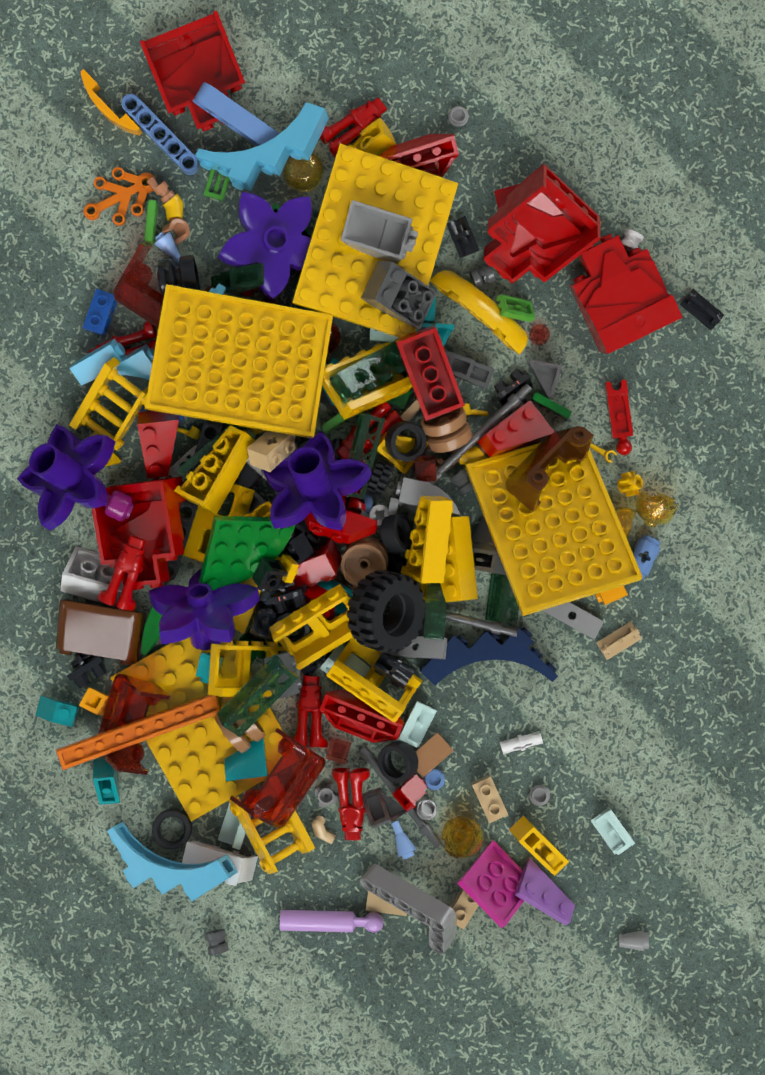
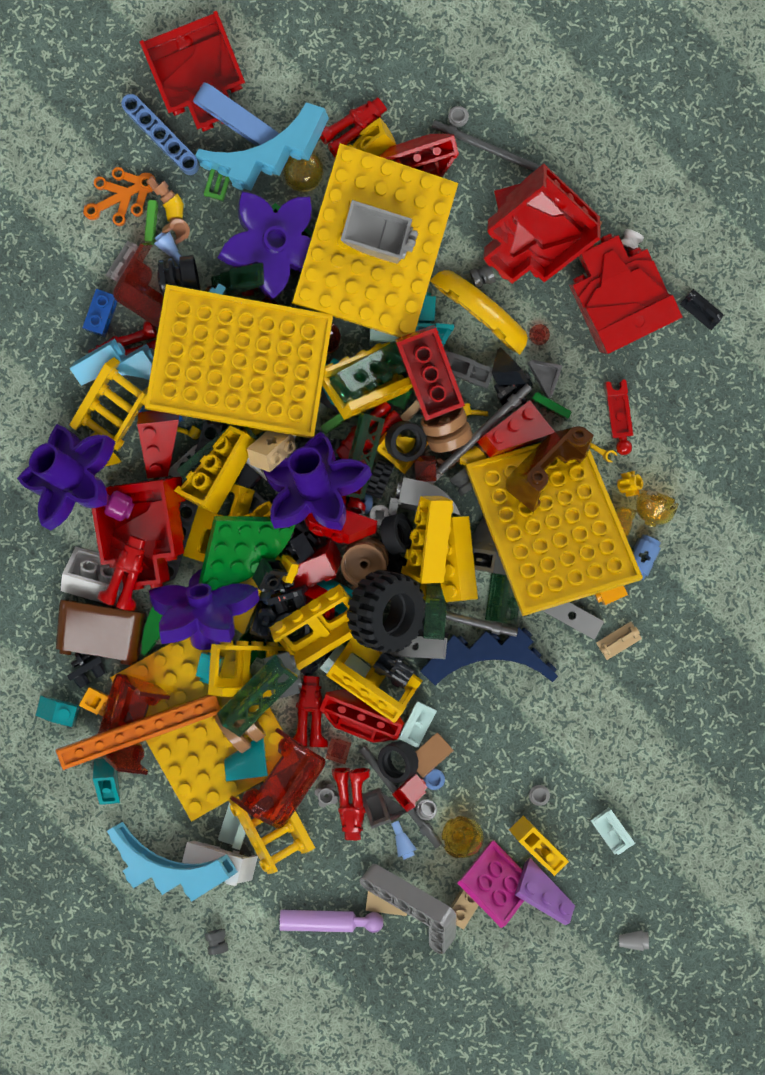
(122, 261): none -> light grey hinge
(124, 123): light orange slope -> none
(187, 829): black tyre -> none
(320, 831): tan arm -> none
(398, 294): dark grey slope -> none
(462, 237): black hips -> none
(484, 145): none -> dark grey bar
(489, 798): tan brick -> none
(506, 370): none -> black slope
(516, 311): bright green tile -> none
(521, 742): white pin -> none

